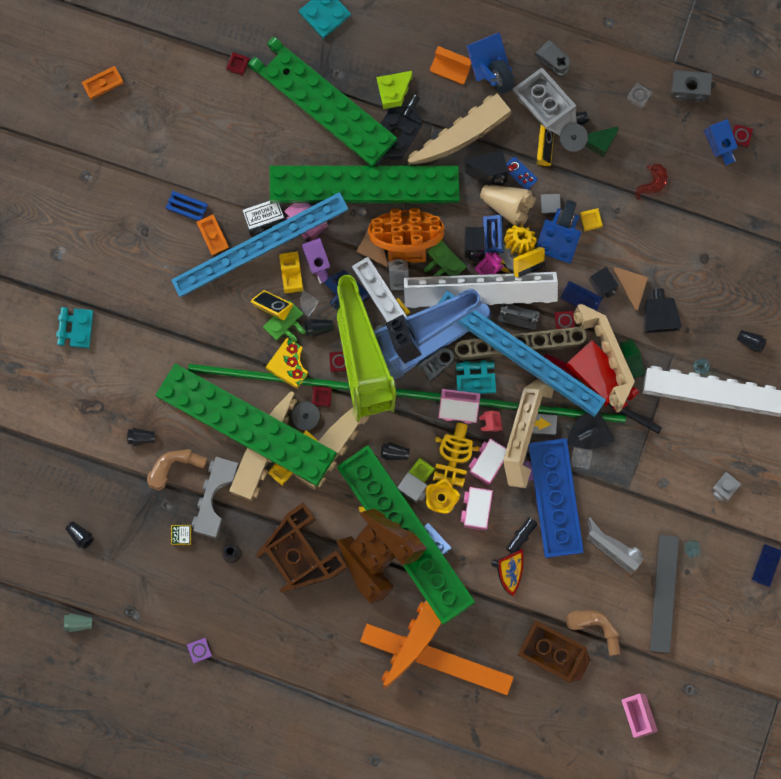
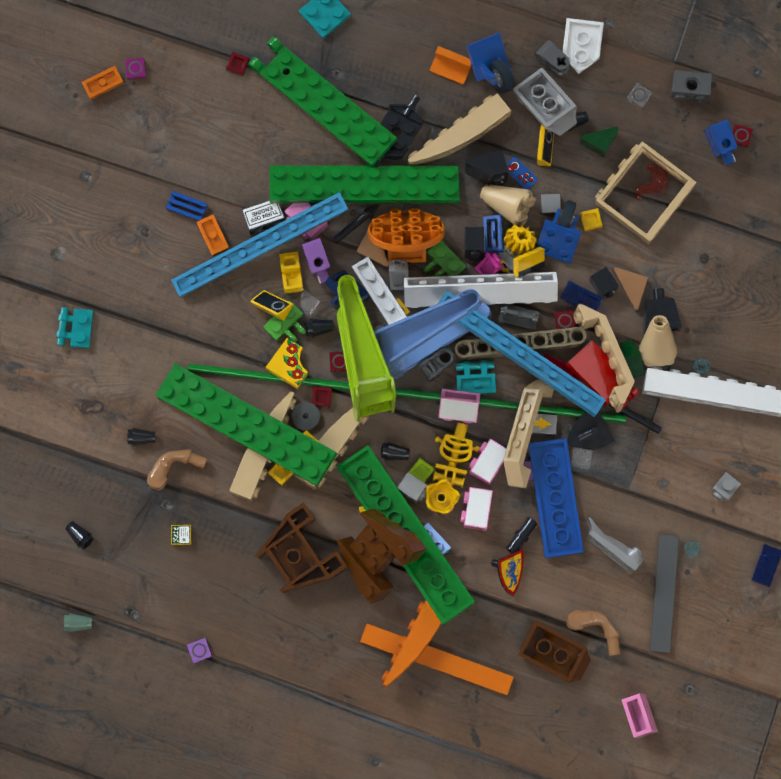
(135, 68): none -> magenta tile
(222, 474): light grey arch -> none
(234, 557): black cone -> none
(368, 213): none -> black piece
(393, 88): lime wing -> none
(403, 339): black brick -> none
(493, 421): coral tile -> none
(573, 137): dark grey piece -> none
(582, 42): none -> white tile
(624, 167): none -> tan window
(658, 343): none -> tan cone
(752, 341): black cone -> none

